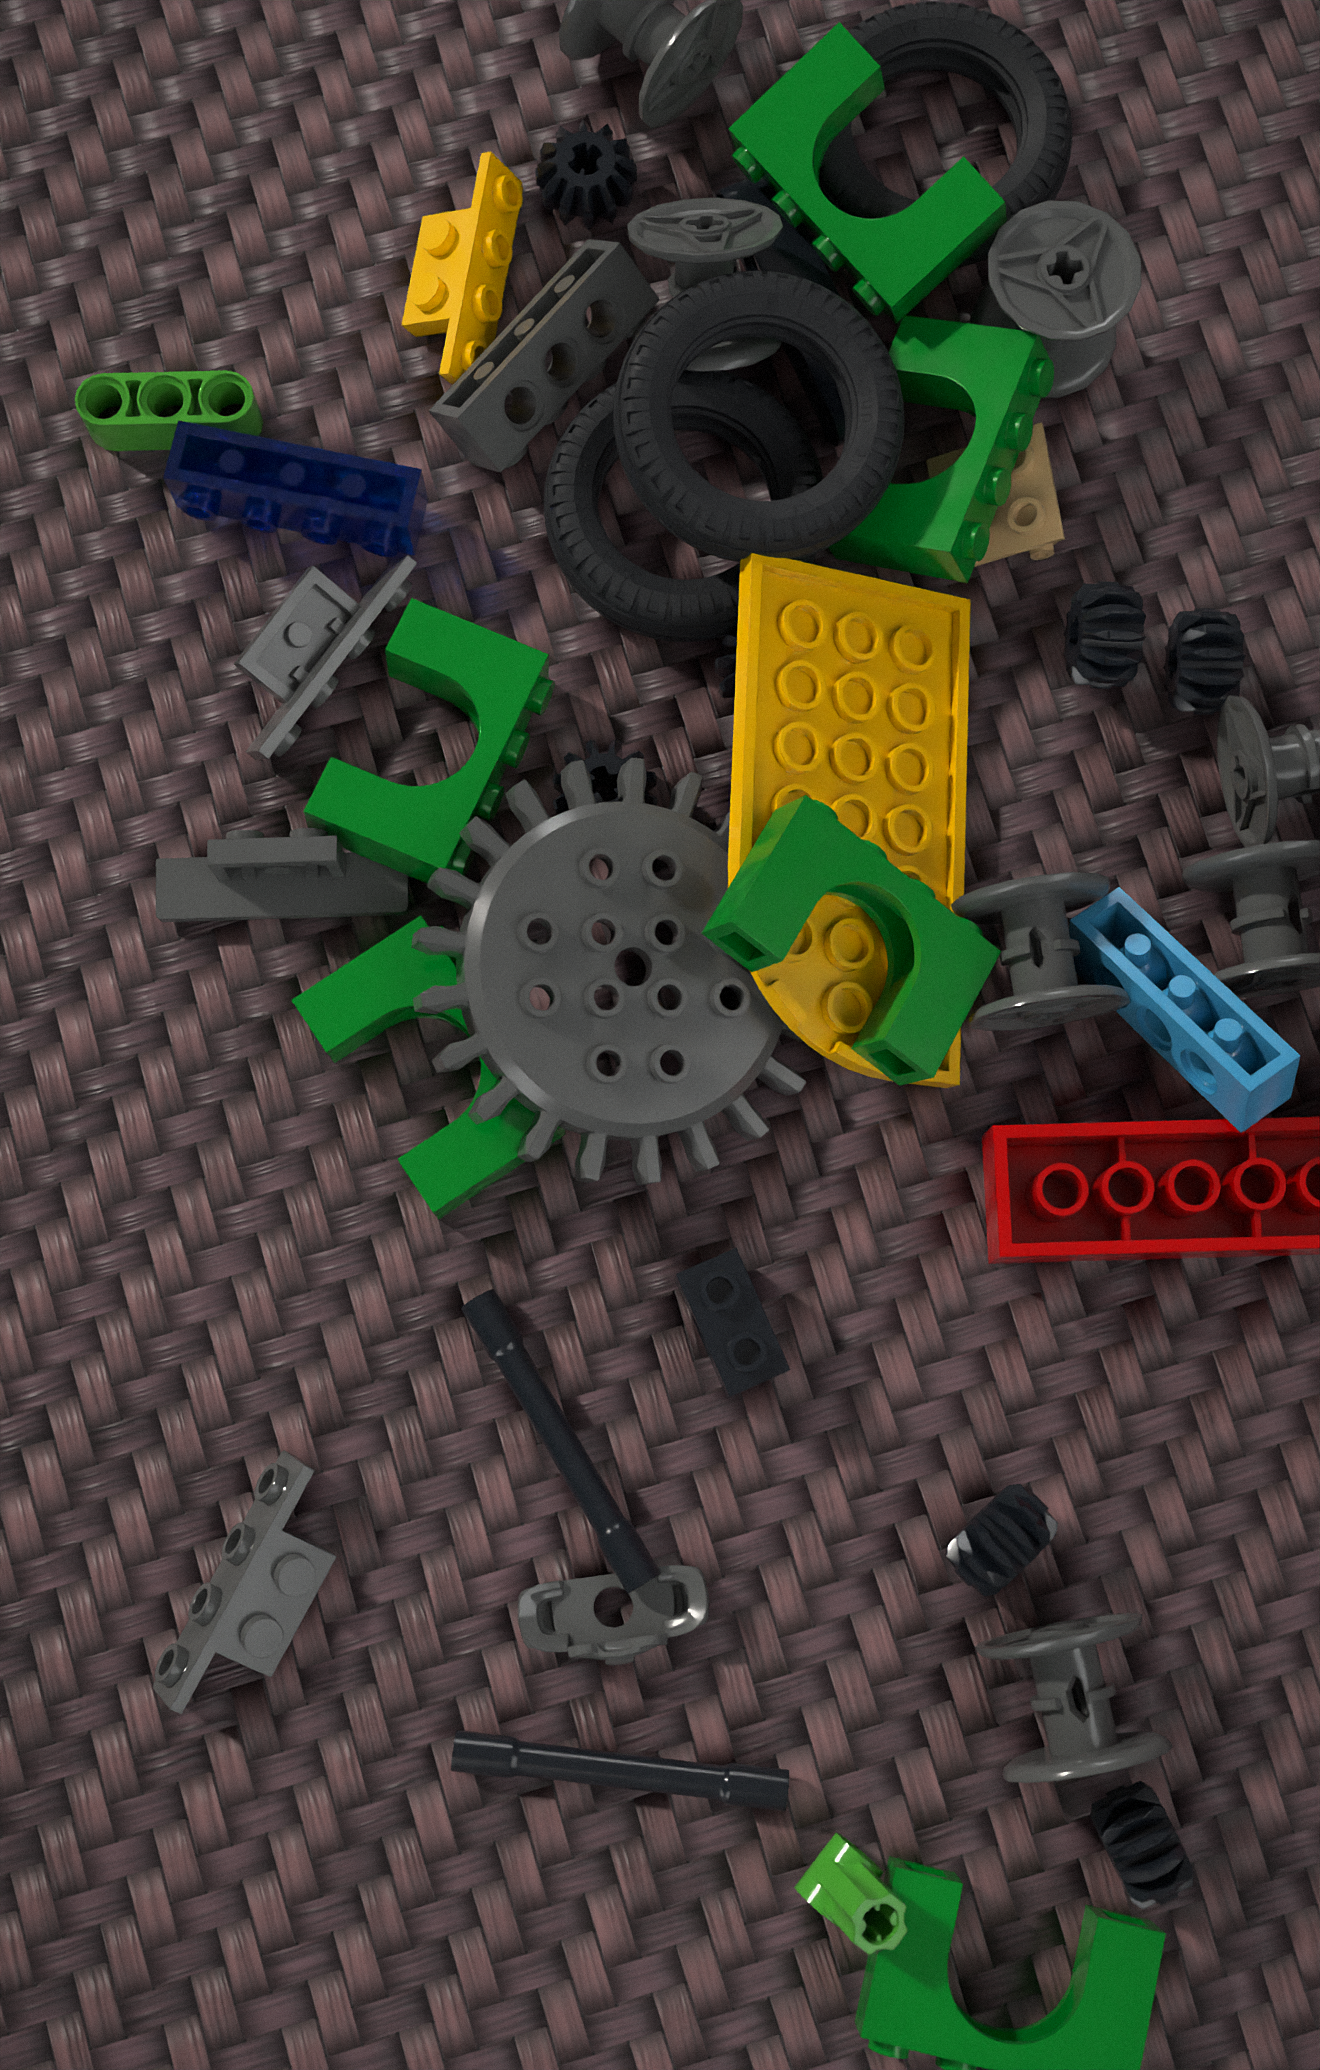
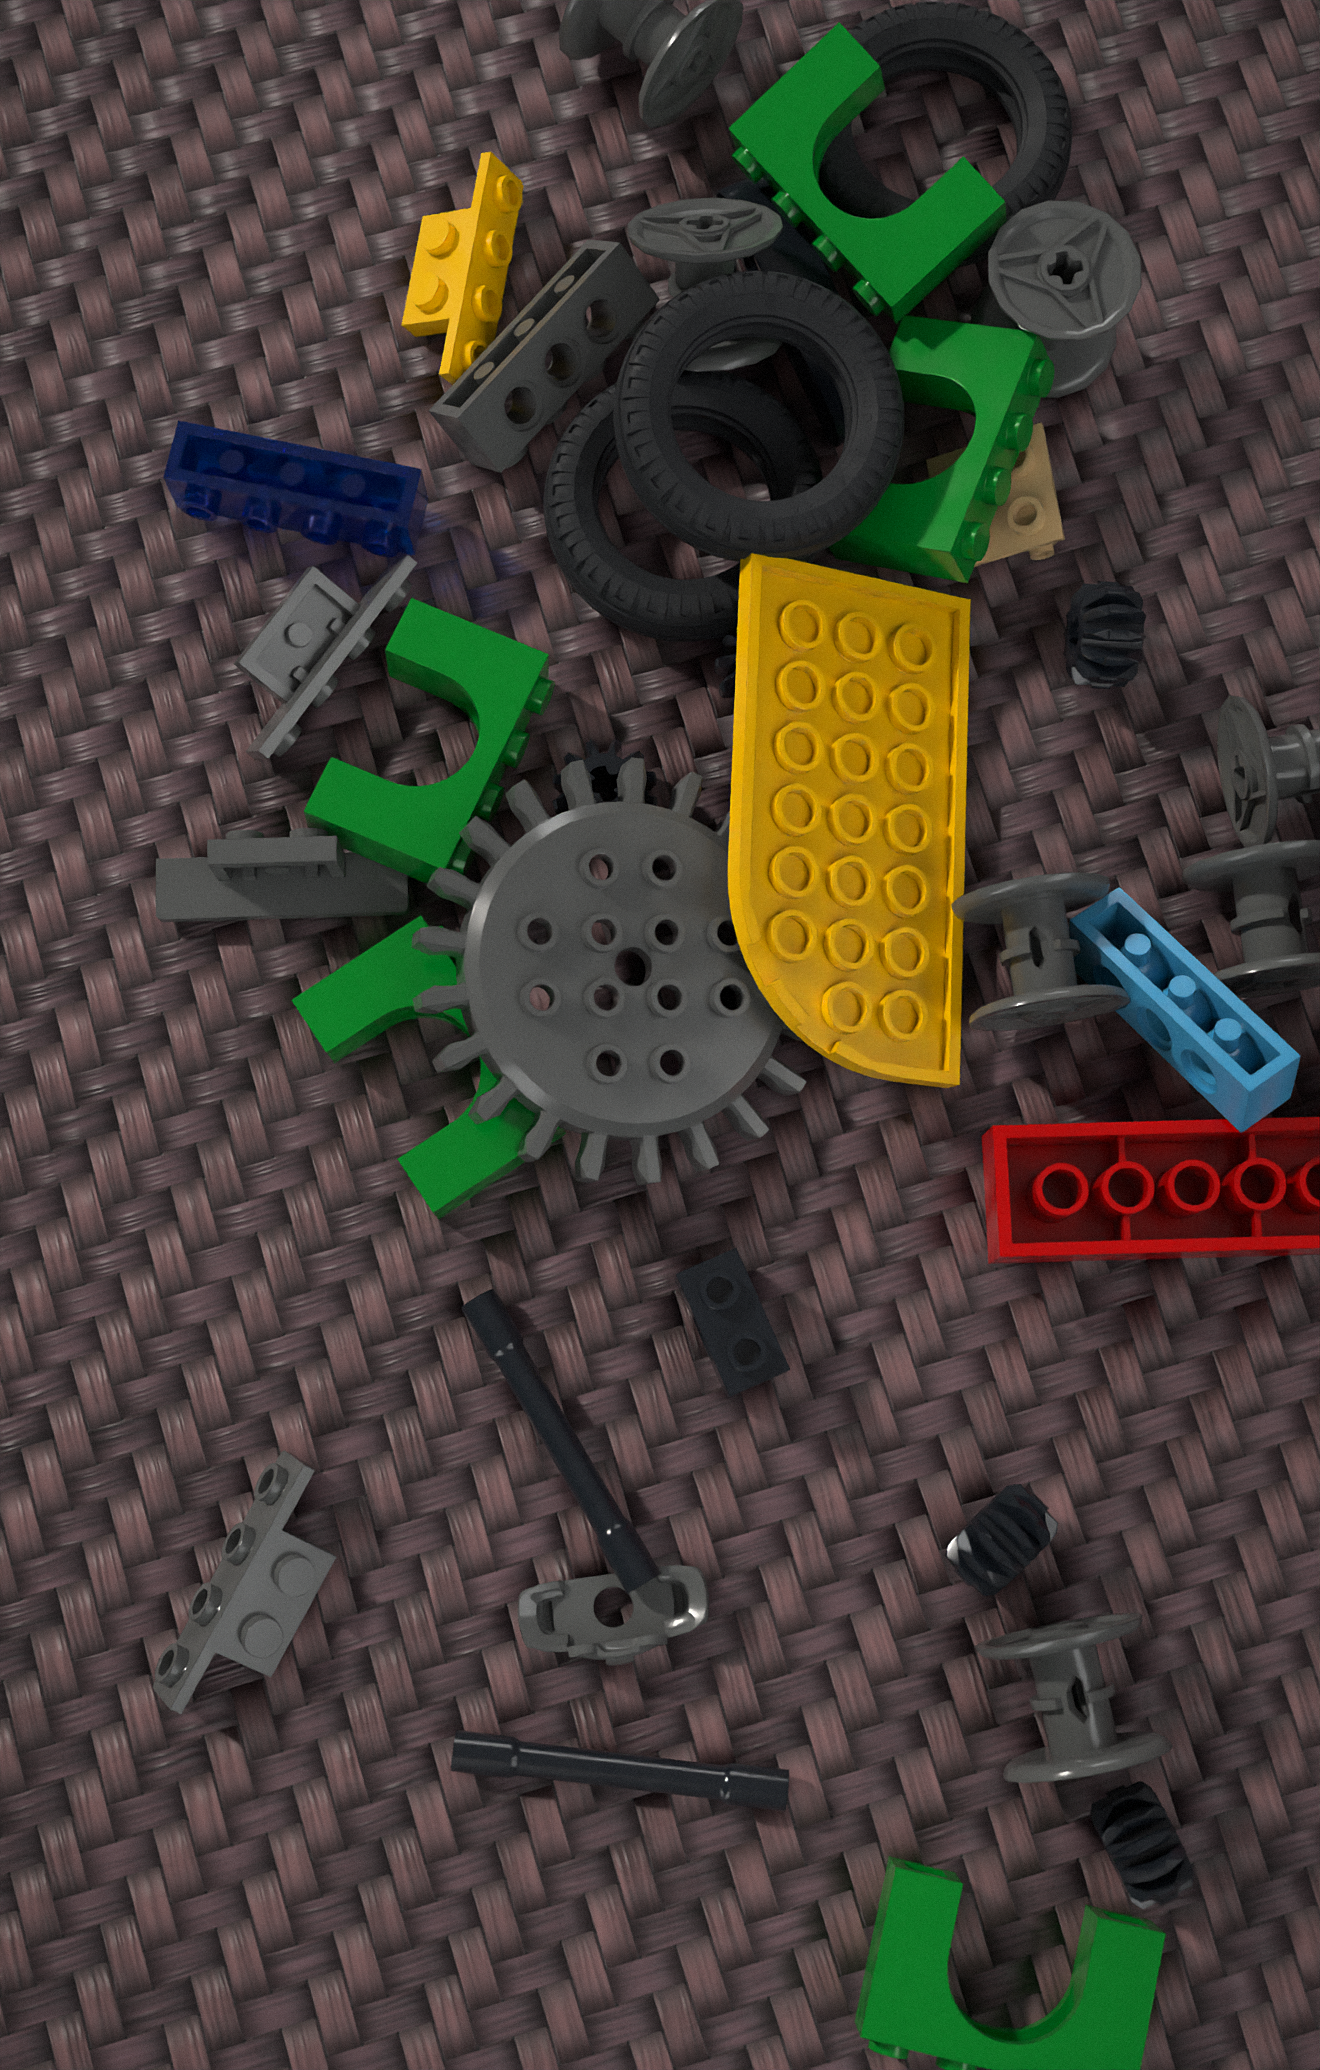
(148, 393): bright green beam -> none
(586, 174): black gear -> none
(851, 1895): bright green piece -> none
(931, 953): green arch -> none
(1203, 660): black gear -> none

